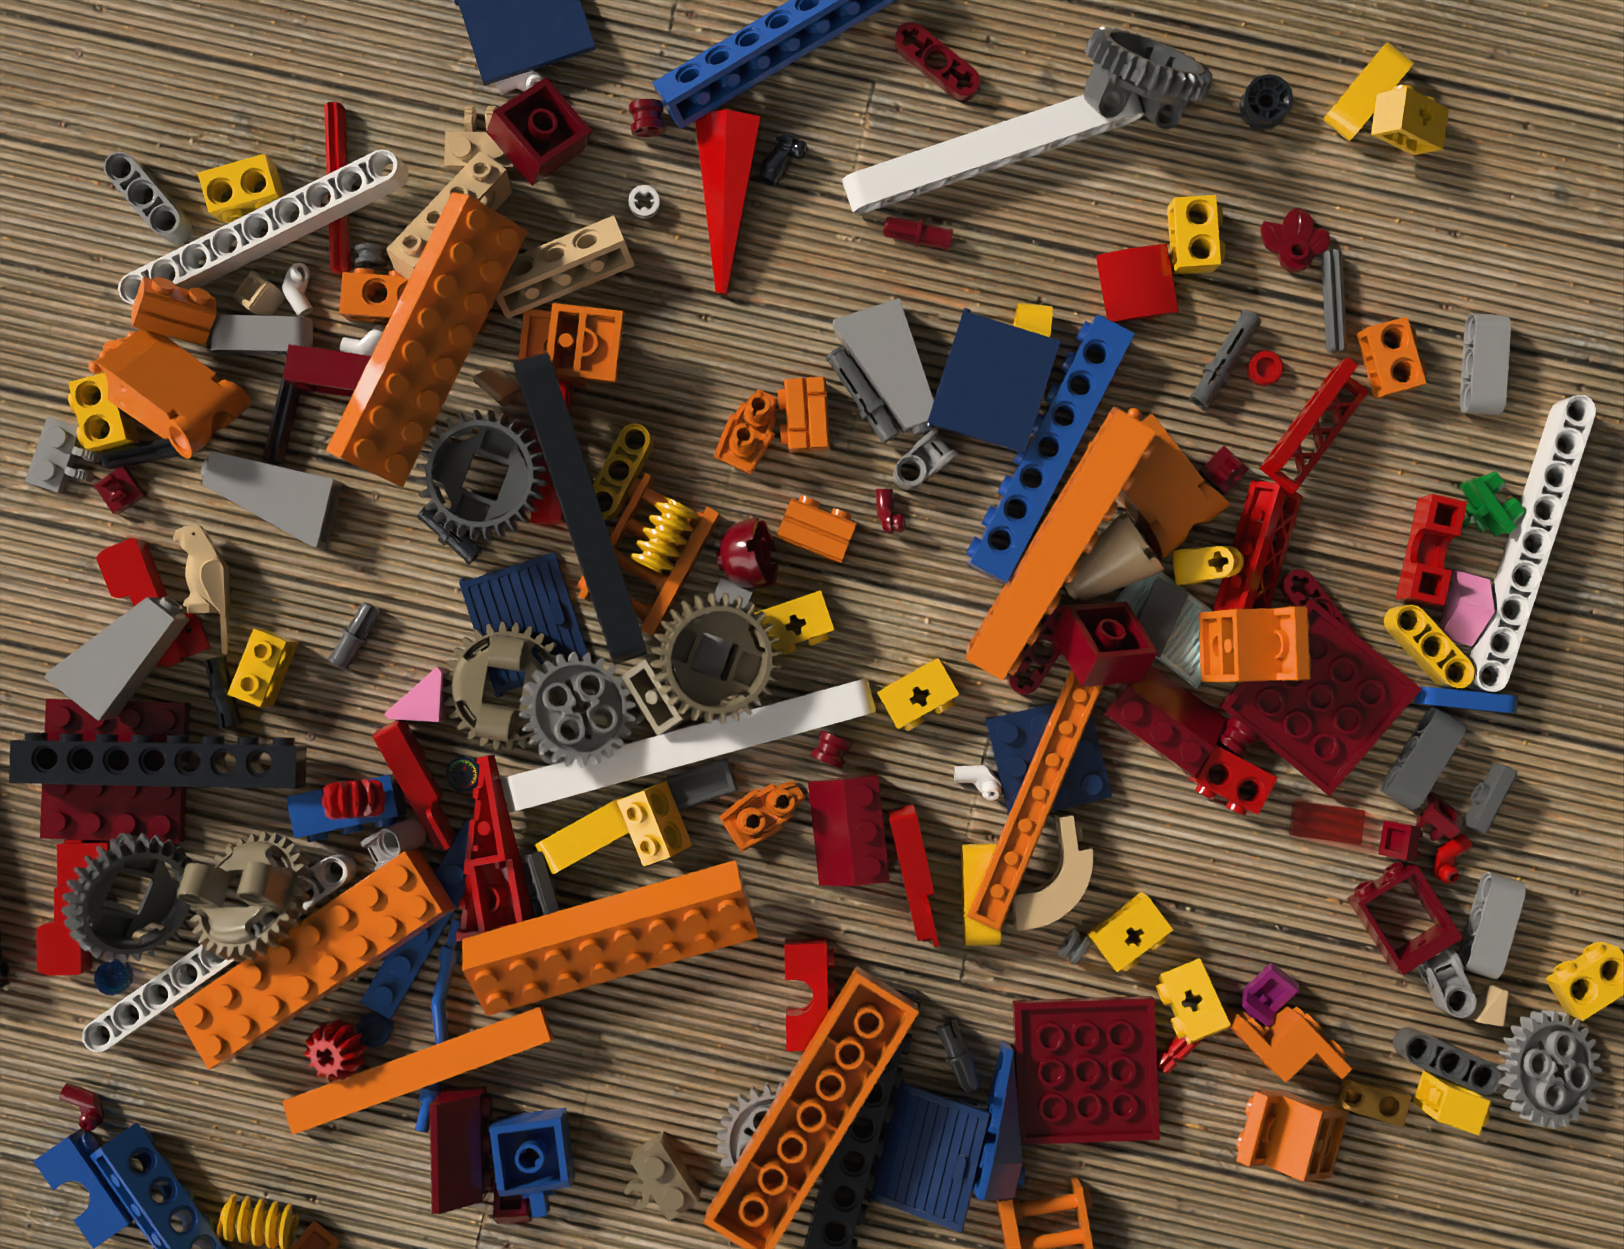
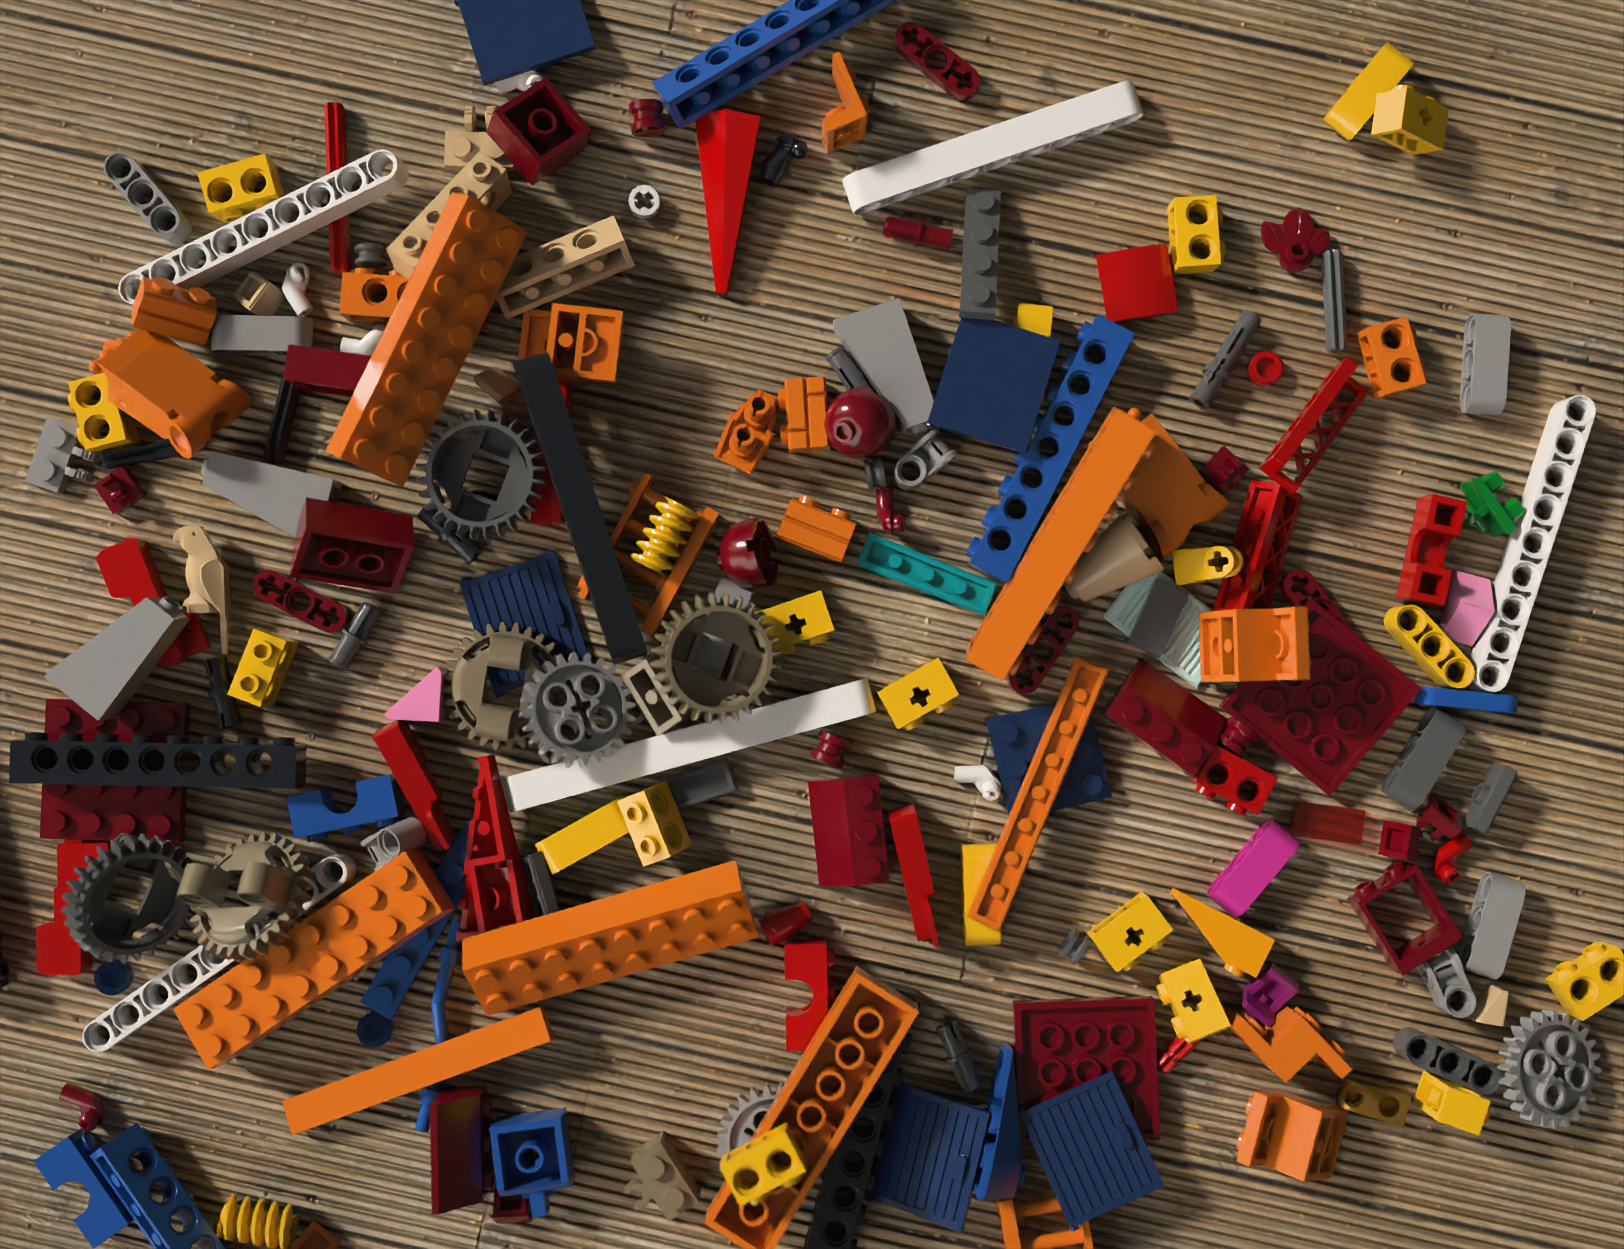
(283, 581): none -> dark red beam
(335, 1050): red gear -> none
(352, 545): none -> dark red slope
(353, 799): red gear -> none
(463, 773): tile -> none
(622, 455): yellow beam -> none
(758, 1157): none -> yellow brick
(761, 813): orange connector -> none
(784, 922): none -> red cone
(847, 122): none -> orange bracket
(859, 423): none -> dark red cylinder
(874, 473): none -> dark grey bush
(927, 574): none -> teal tile
(980, 254): none -> dark grey plate
(1064, 889): tan arch -> none
(1091, 1149): none -> dark blue piece
(1104, 644): dark red brick -> none
(1143, 66): dark grey piece -> none
(1229, 939): none -> light orange slope
(1253, 868): none -> dark pink beam
(1262, 89): black wheel -> none

